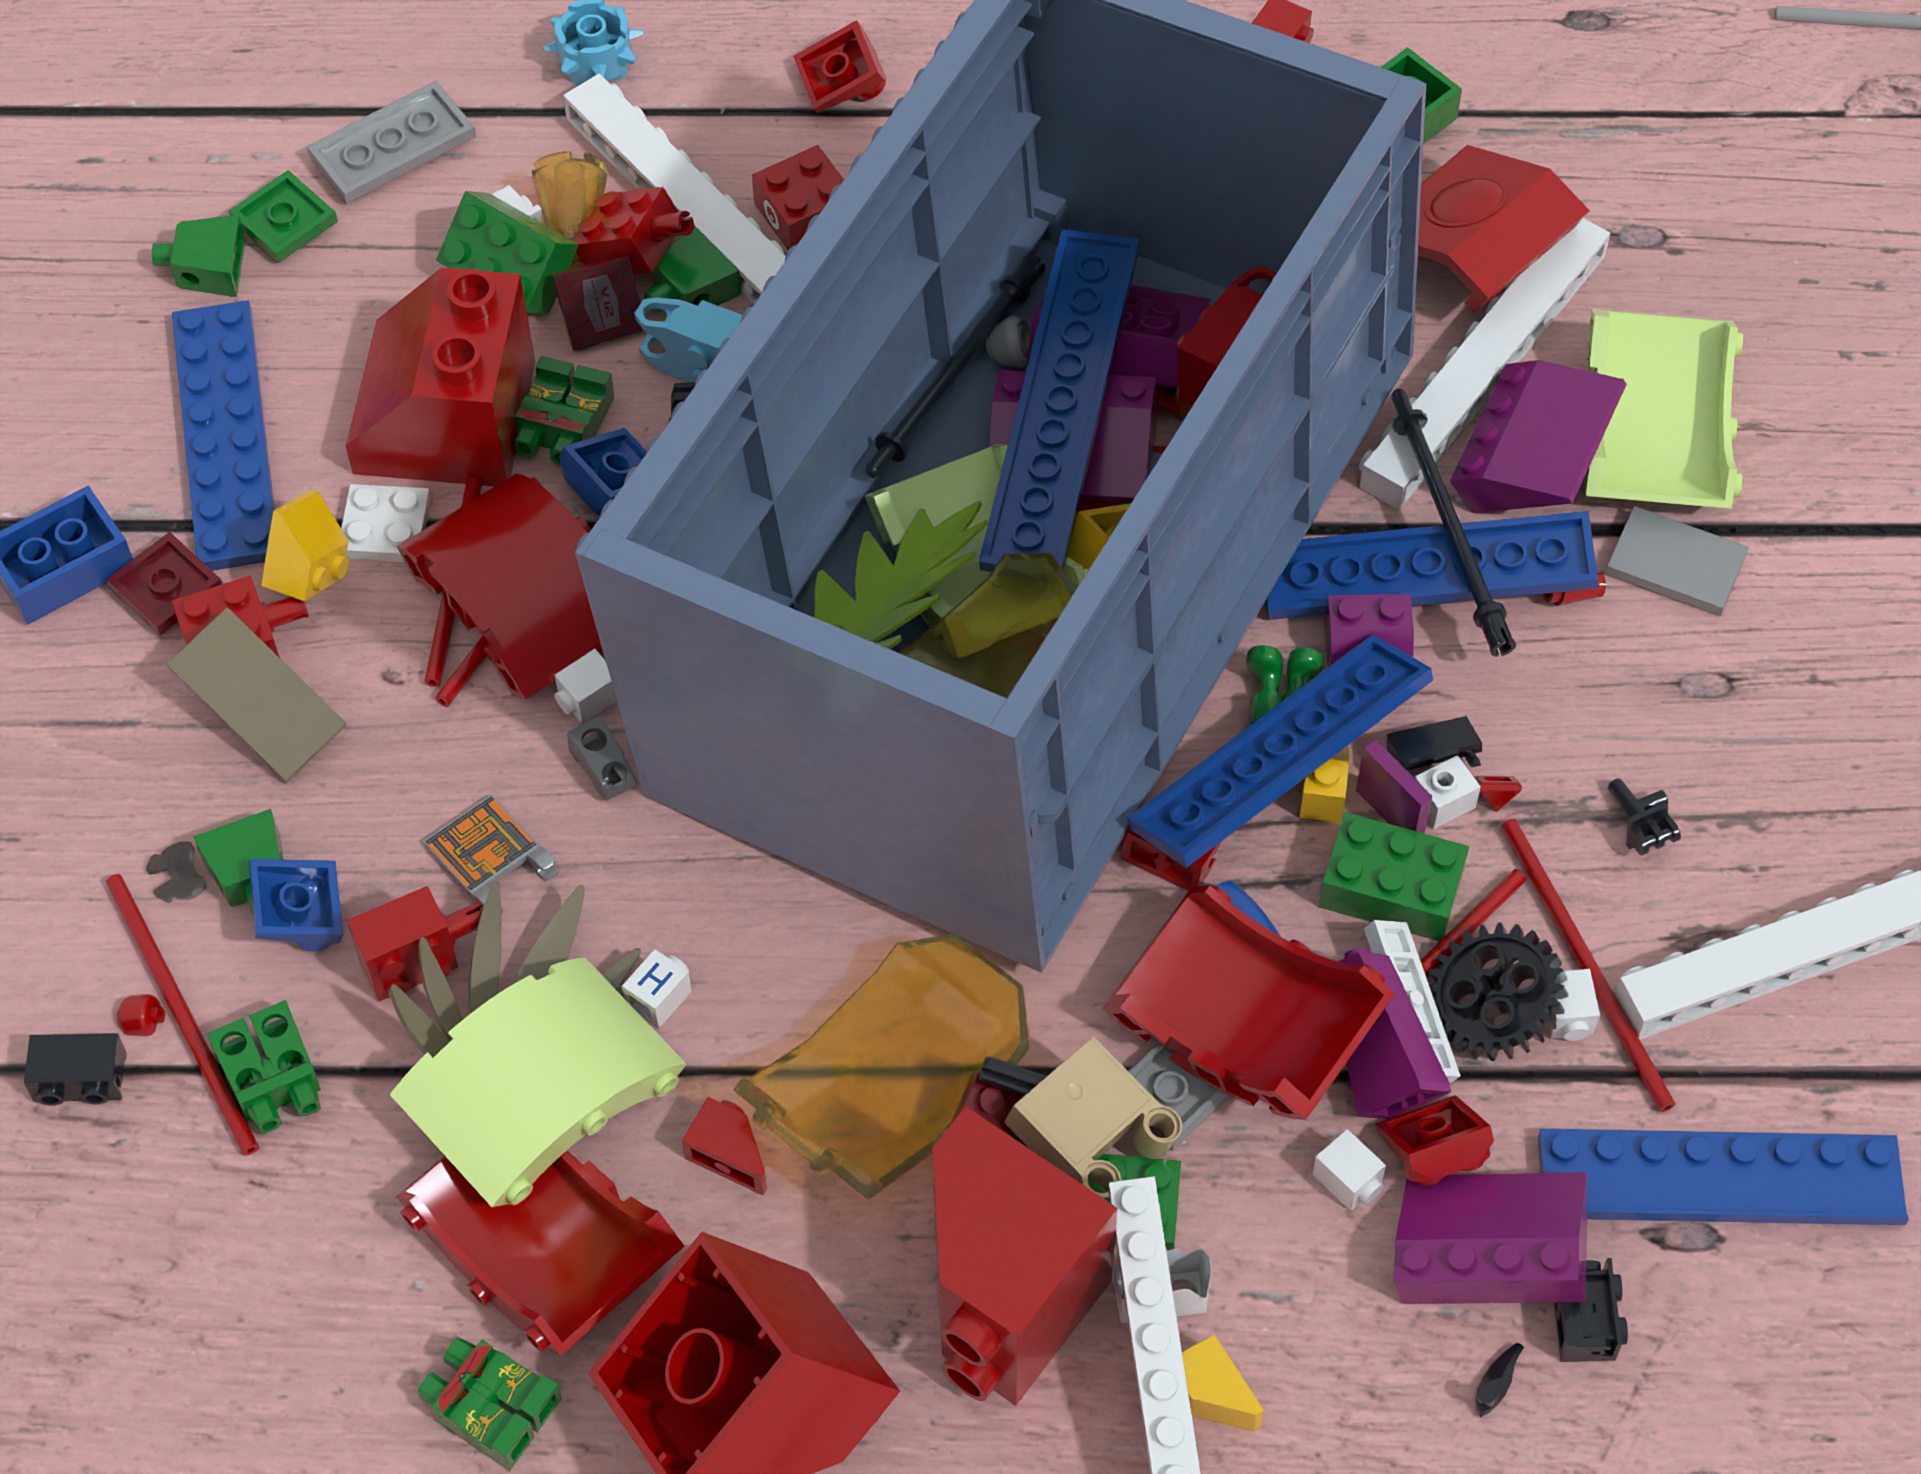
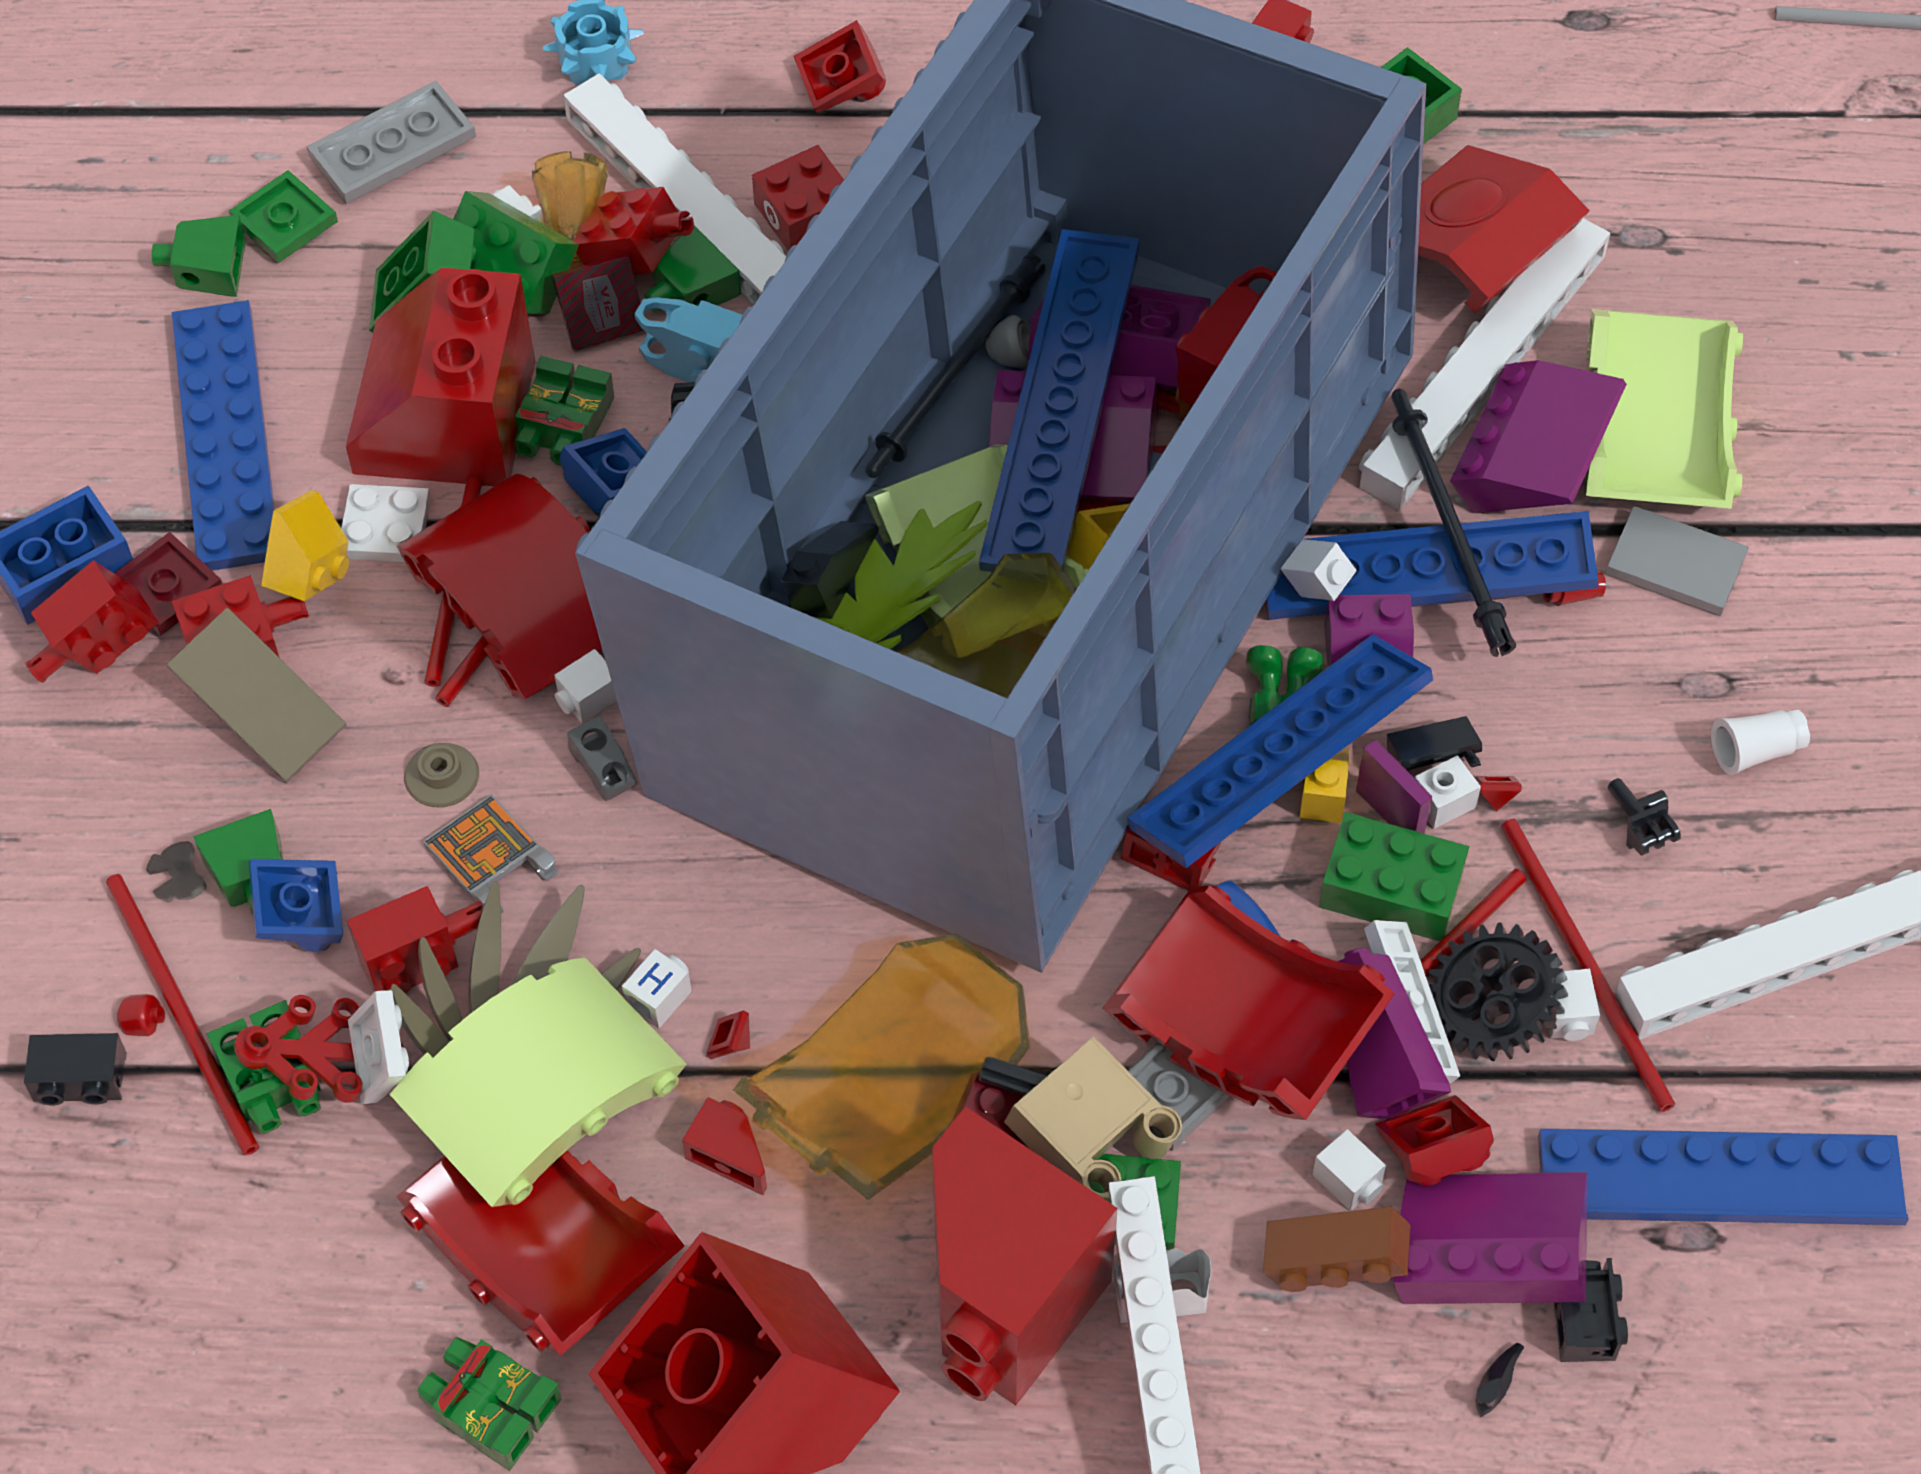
(90, 622): none -> red brick
(309, 1049): none -> red plant
(377, 1046): none -> white plate
(429, 247): none -> green brick
(441, 787): none -> dark tan piece
(730, 1035): none -> red slope
(826, 568): none -> black slope
(1217, 1387): yellow slope -> none
(1318, 569): none -> white brick
(1337, 1248): none -> dark orange brick
(1757, 738): none -> white plant

